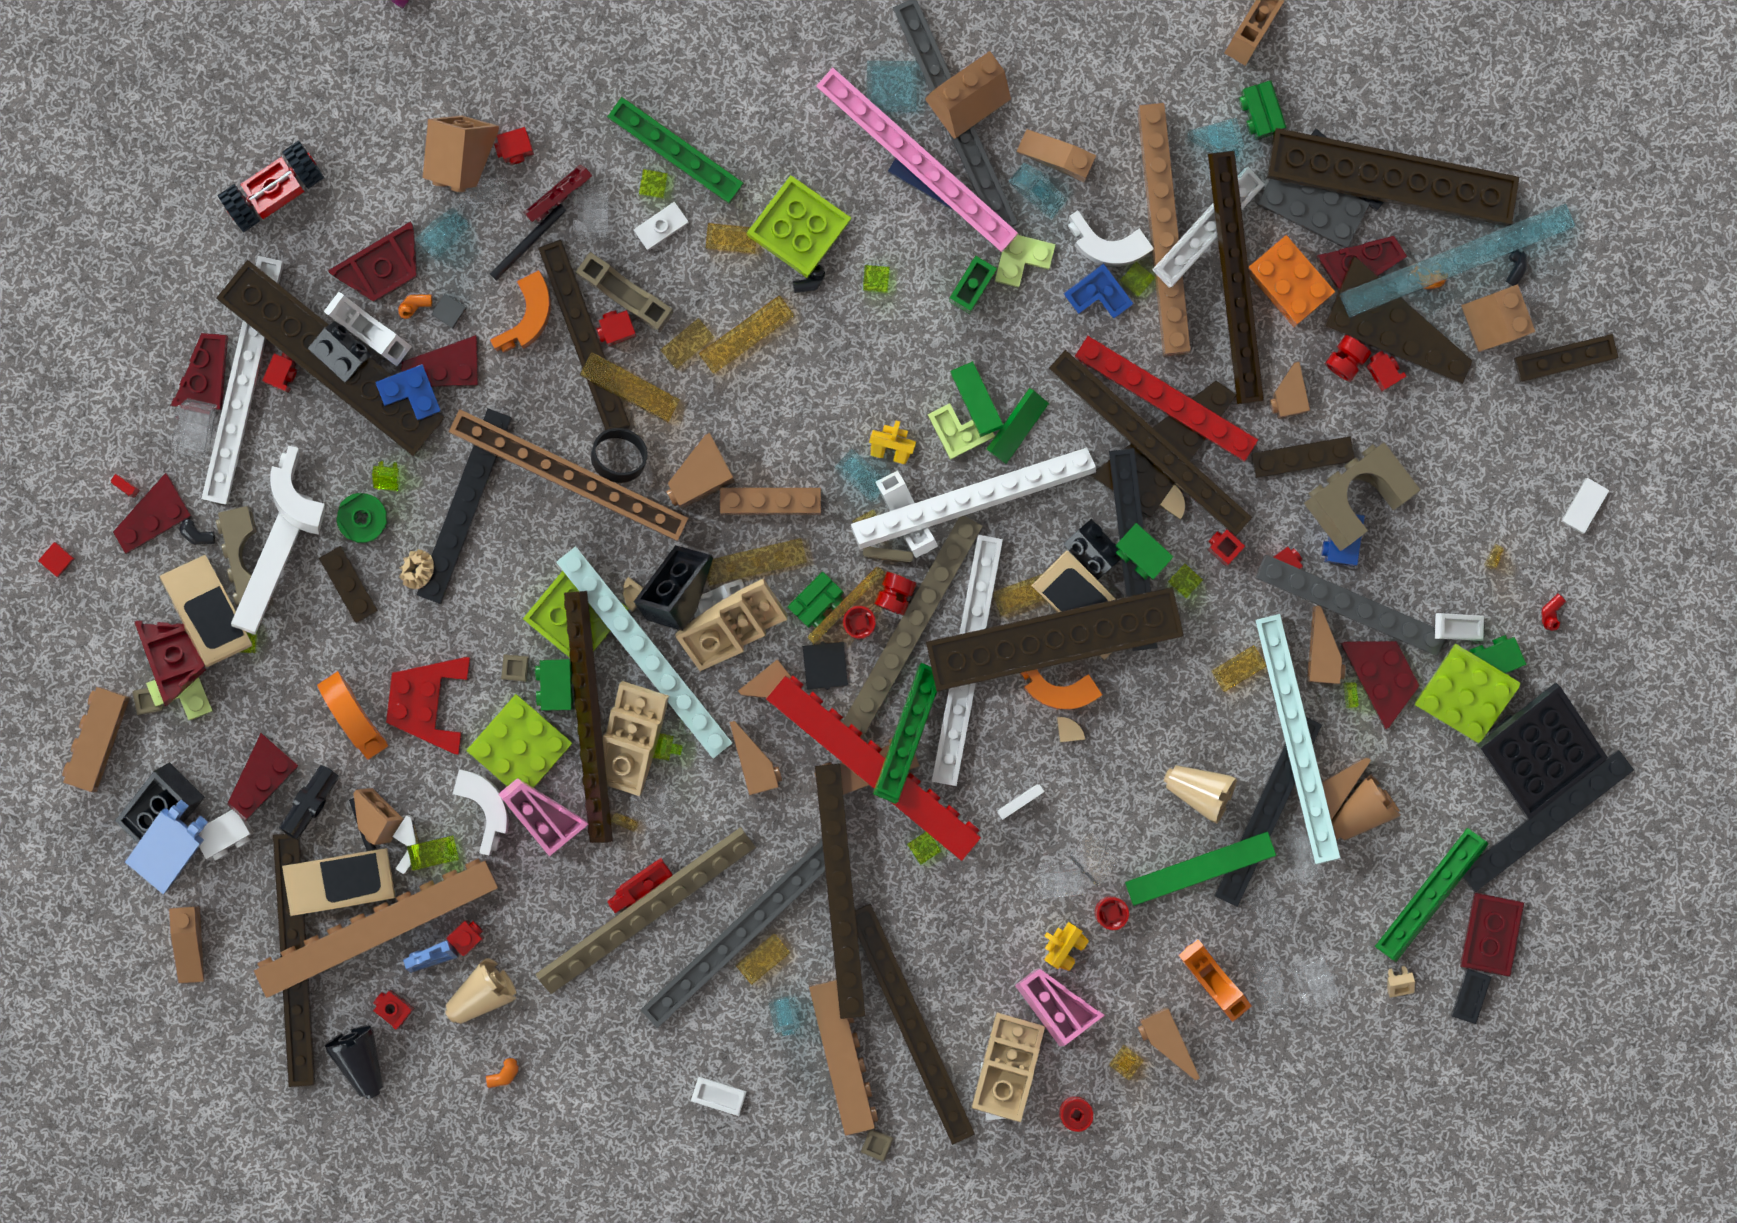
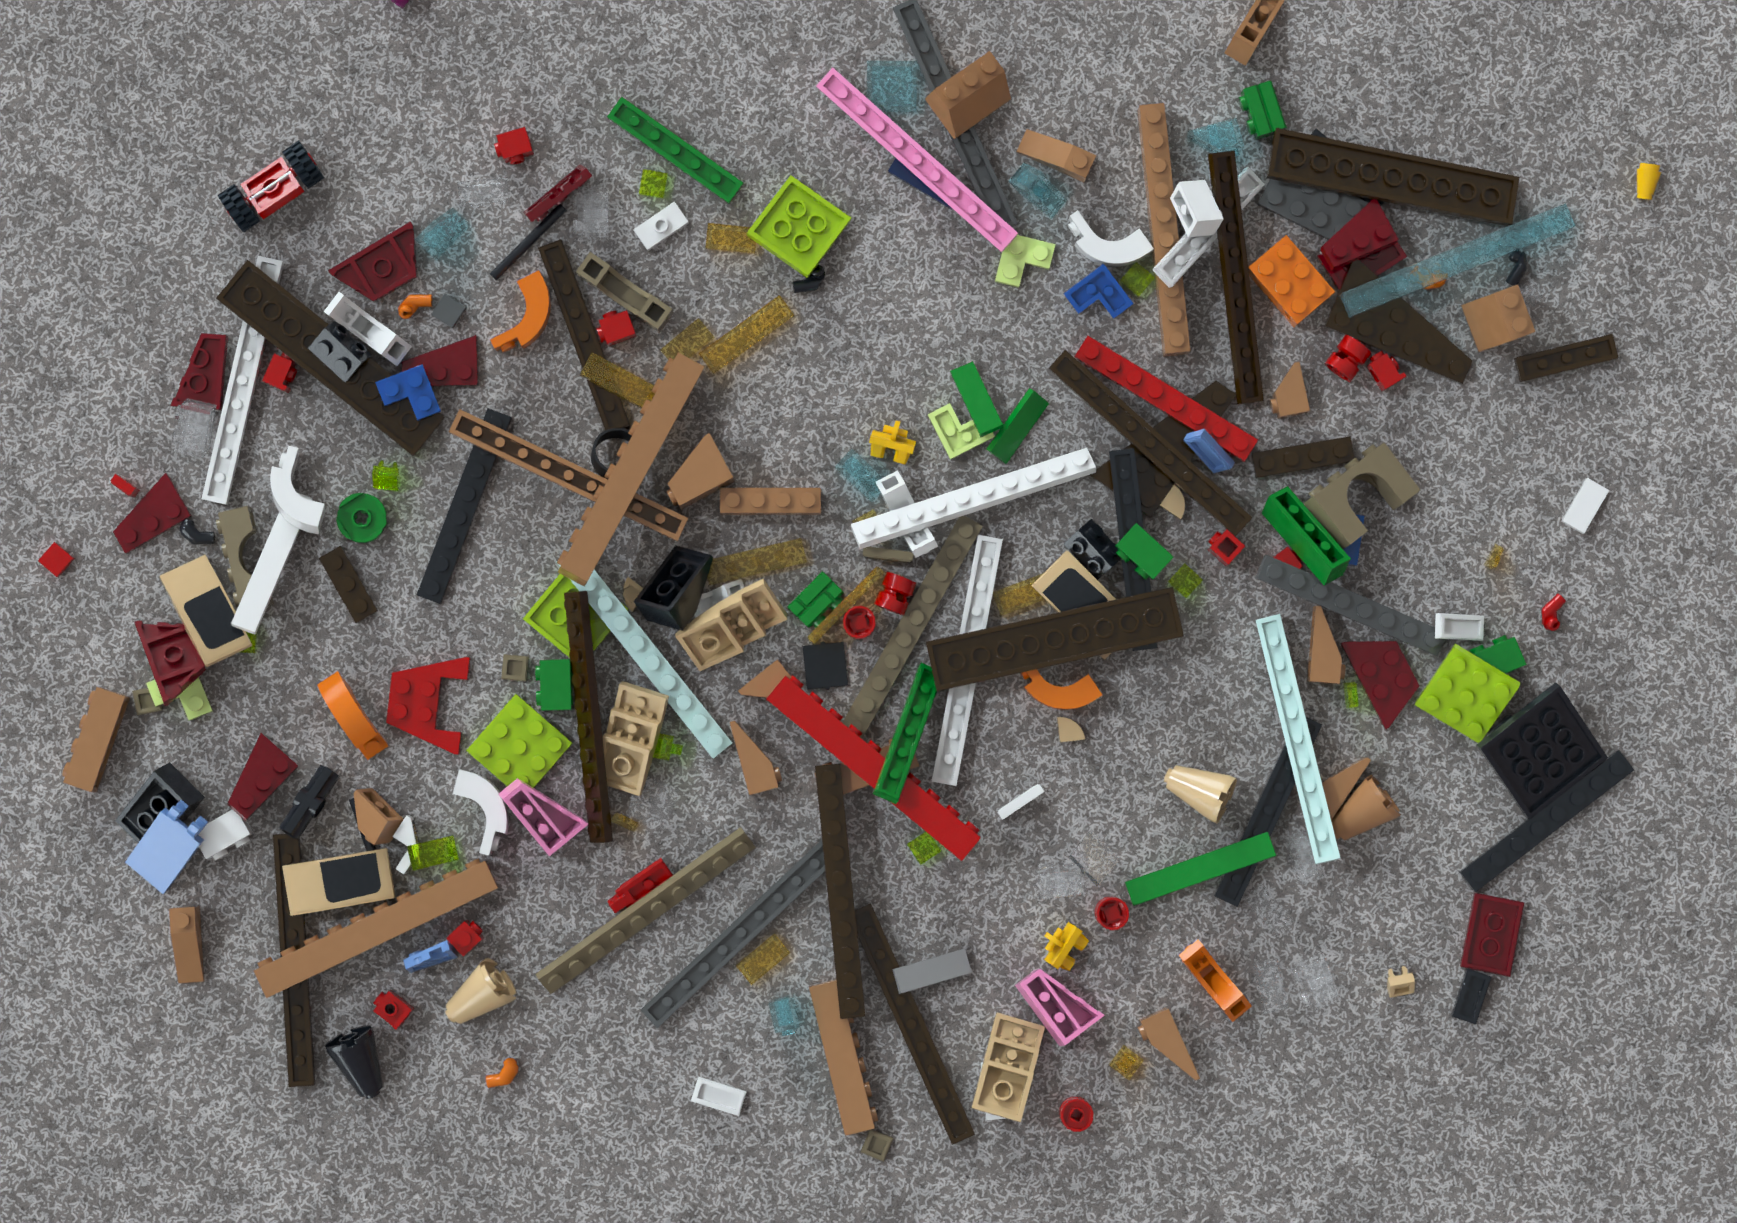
(423, 571): tan gear -> none
(457, 151): medium nougat slope -> none
(630, 470): none -> medium nougat brick
(876, 278): clear neon green tile -> none
(932, 971): none -> light grey tile
(972, 285): green brick -> none
(1196, 208): none -> white brick
(1209, 451): none -> medium blue tile
(1238, 668): clear yellow tile -> none
(1306, 535): none -> green brick
(1360, 237): none -> dark red wing
(1431, 895): green tile -> none
(1647, 180): none -> yellow cone

